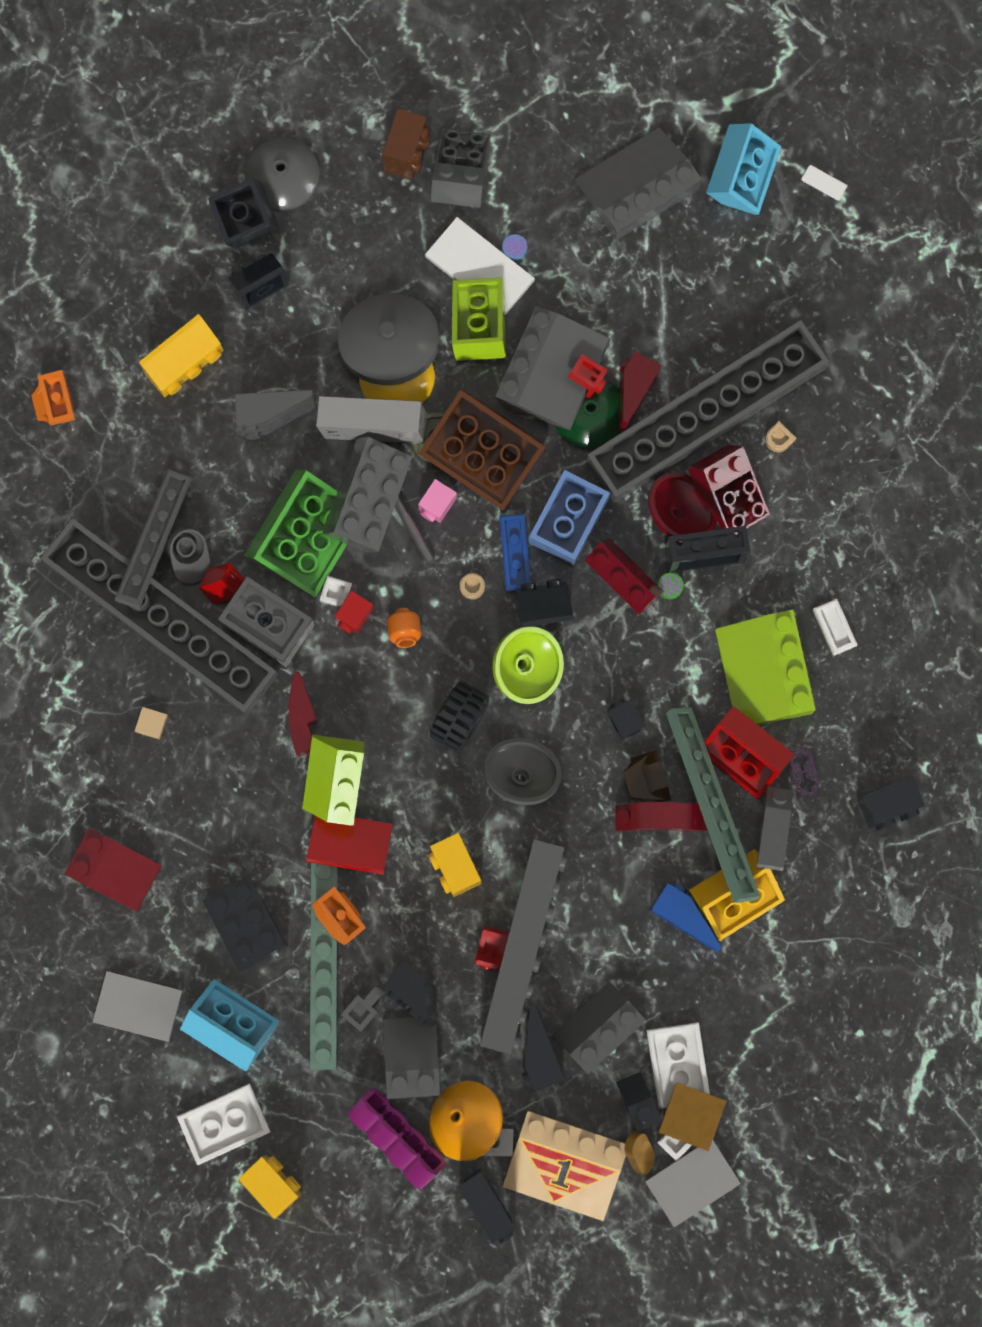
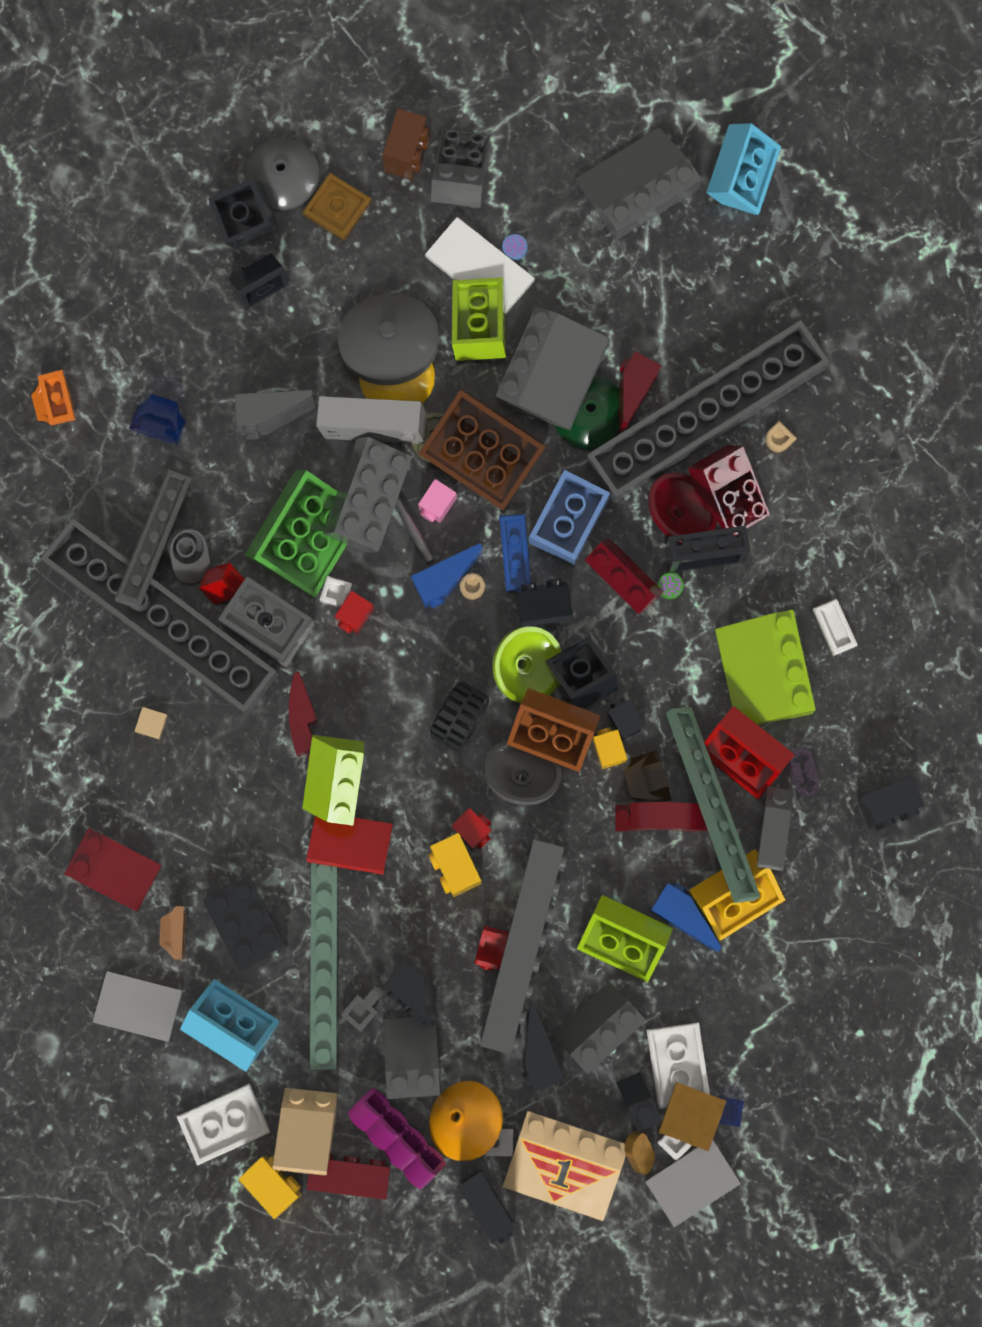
(159, 419): none -> clear blue slope
(174, 932): none -> medium nougat slope
(181, 356): yellow slope -> none
(305, 1131): none -> tan slope
(337, 206): none -> pearl gold tile
(338, 916): orange slope -> none
(353, 1178): none -> dark red brick
(404, 628): orange head -> none
(441, 579): none -> blue slope
(473, 829): none -> red brick
(553, 729): none -> dark orange brick
(582, 674): none -> black slope
(588, 375): red bracket -> none
(609, 748): none -> yellow brick
(625, 938): none -> lime slope
(732, 1112): none -> clear blue tile
(824, 182): white sticker -> none

